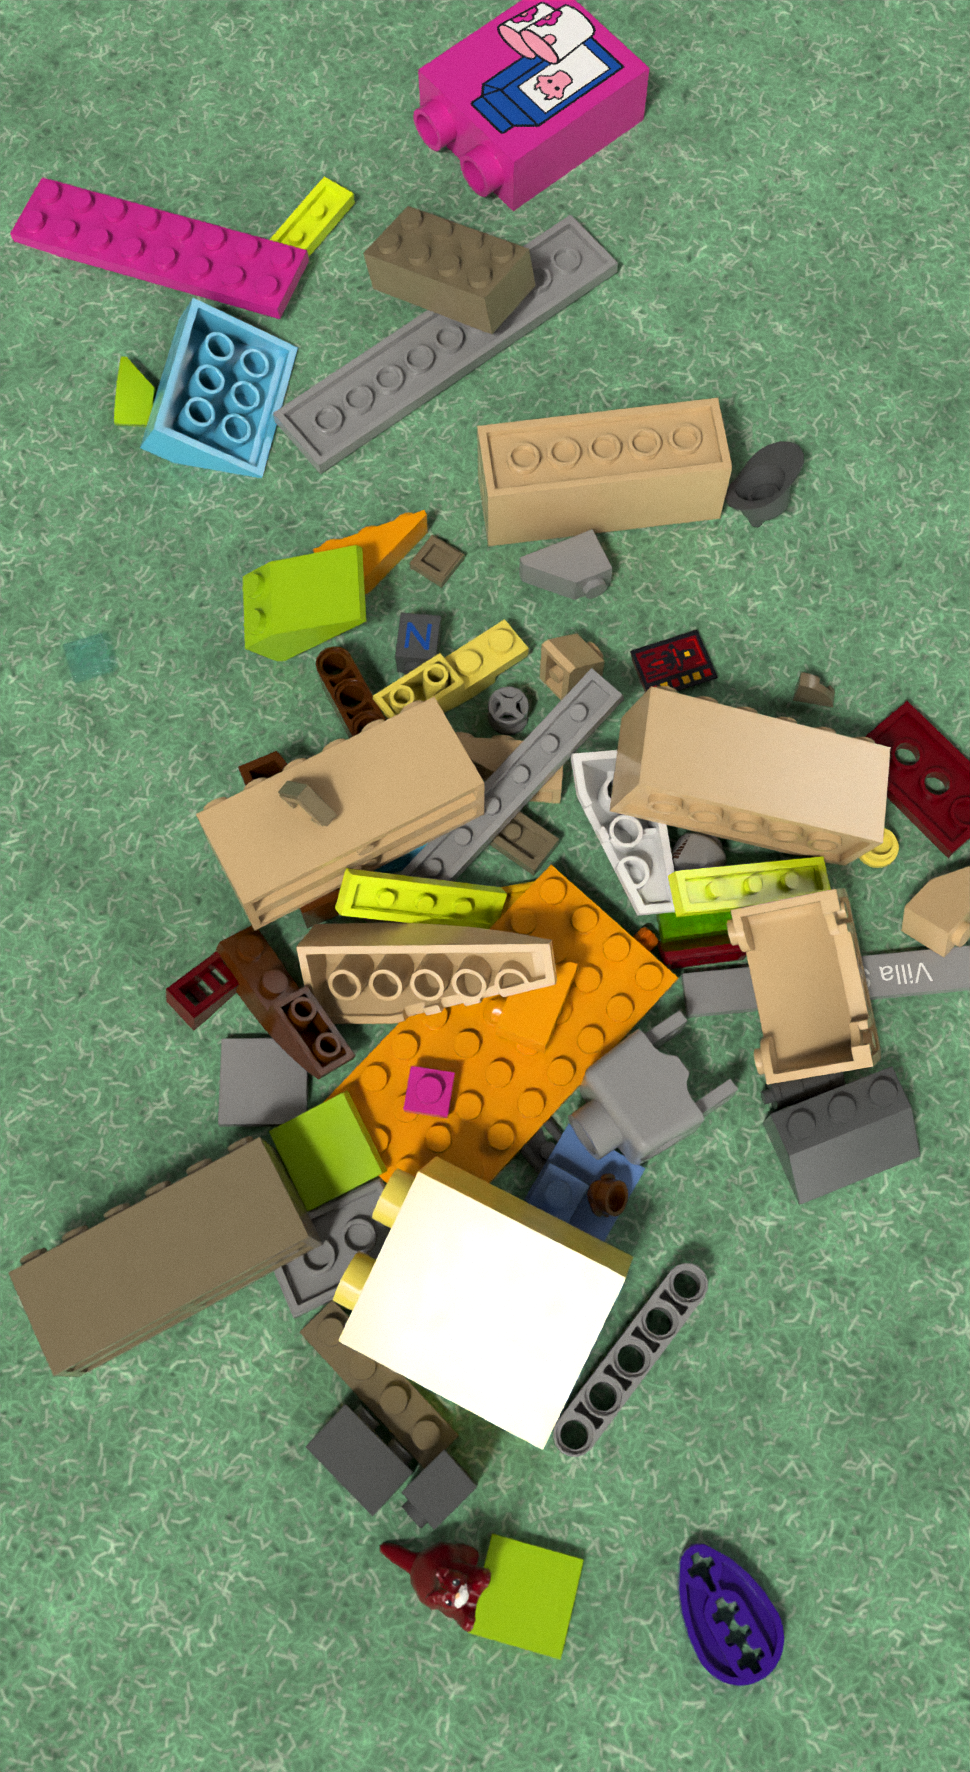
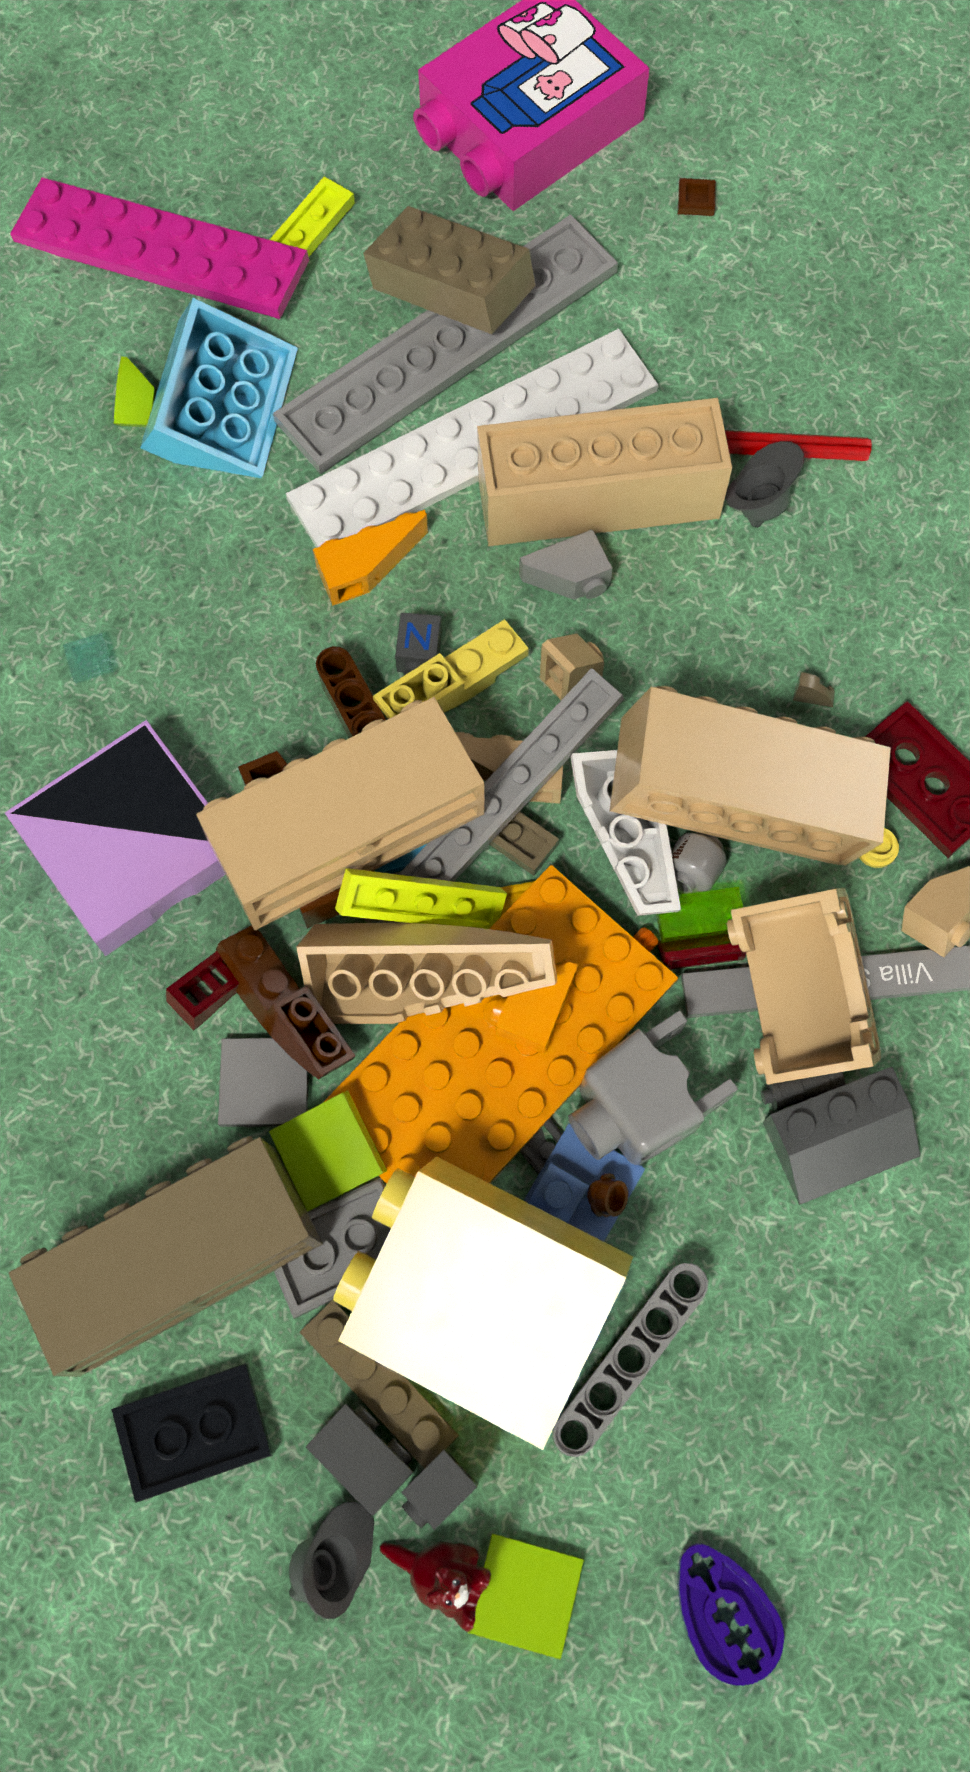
(120, 836): none -> tile
(191, 1432): none -> black plate
(298, 793): dark tan tile -> none
(303, 601): lime slope -> none
(334, 1561): none -> dark grey piece
(429, 1092): dark pink plate -> none
(437, 561): dark tan tile -> none
(444, 452): none -> white plate
(508, 702): light grey wheel -> none
(674, 662): piece -> none
(696, 197): none -> reddish brown tile
(745, 885): neon yellow plate -> none
(812, 445): none -> red axle

